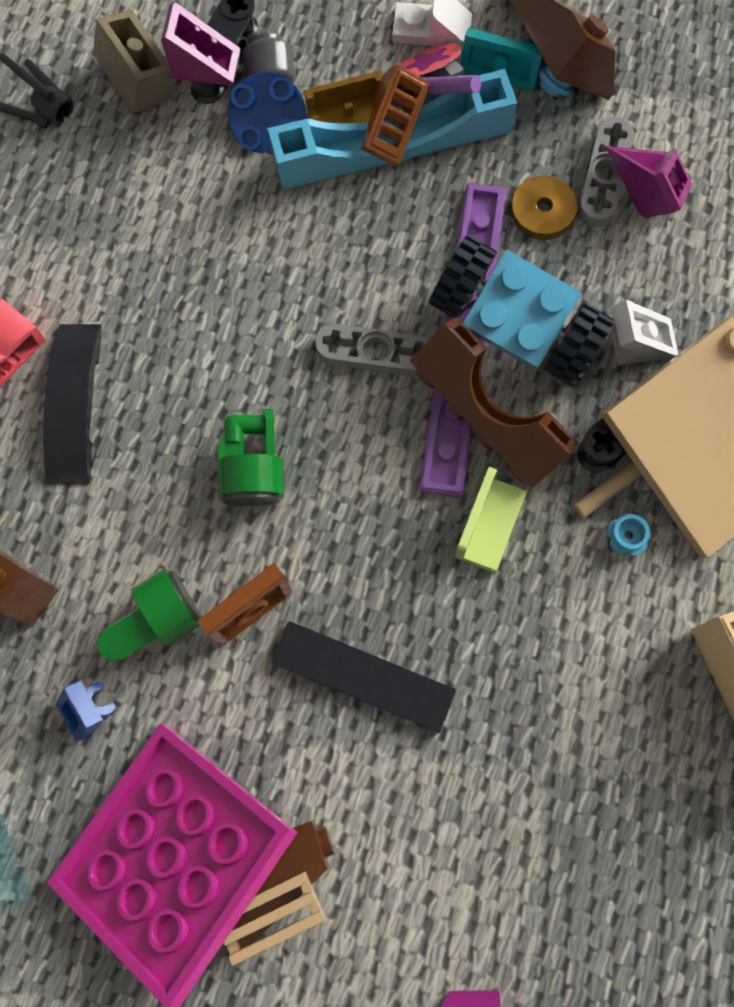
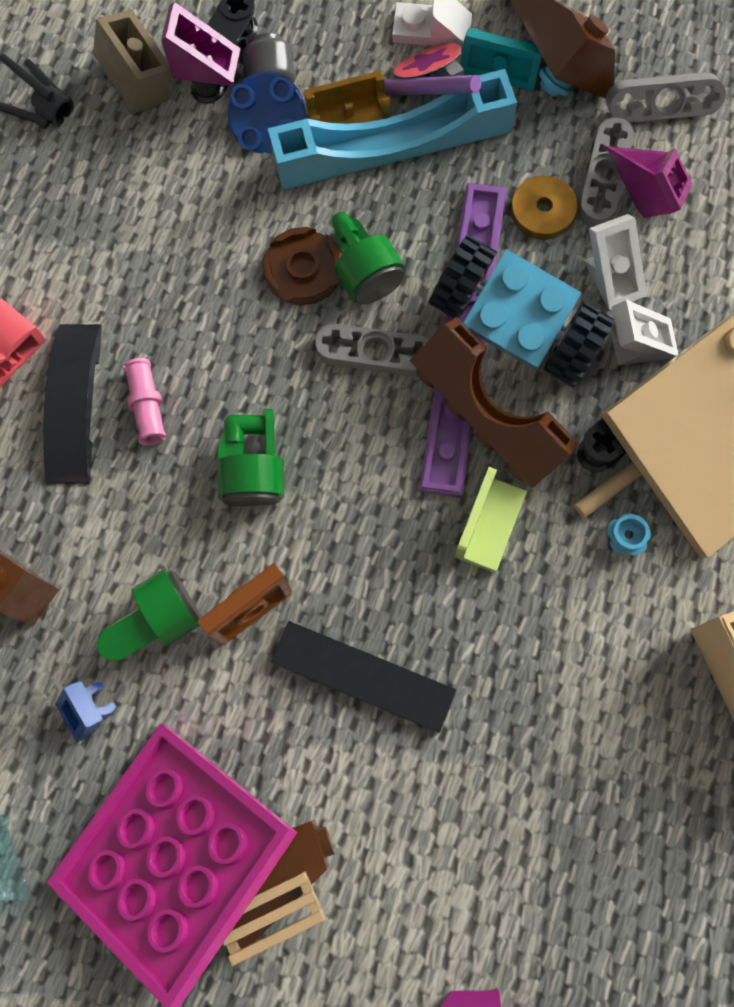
(144, 402): none -> bright pink pin
(305, 279): none -> reddish brown tile
(368, 264): none -> green piece
(405, 90): dark orange slope -> none
(617, 261): none -> white slope
(694, 83): none -> light grey beam

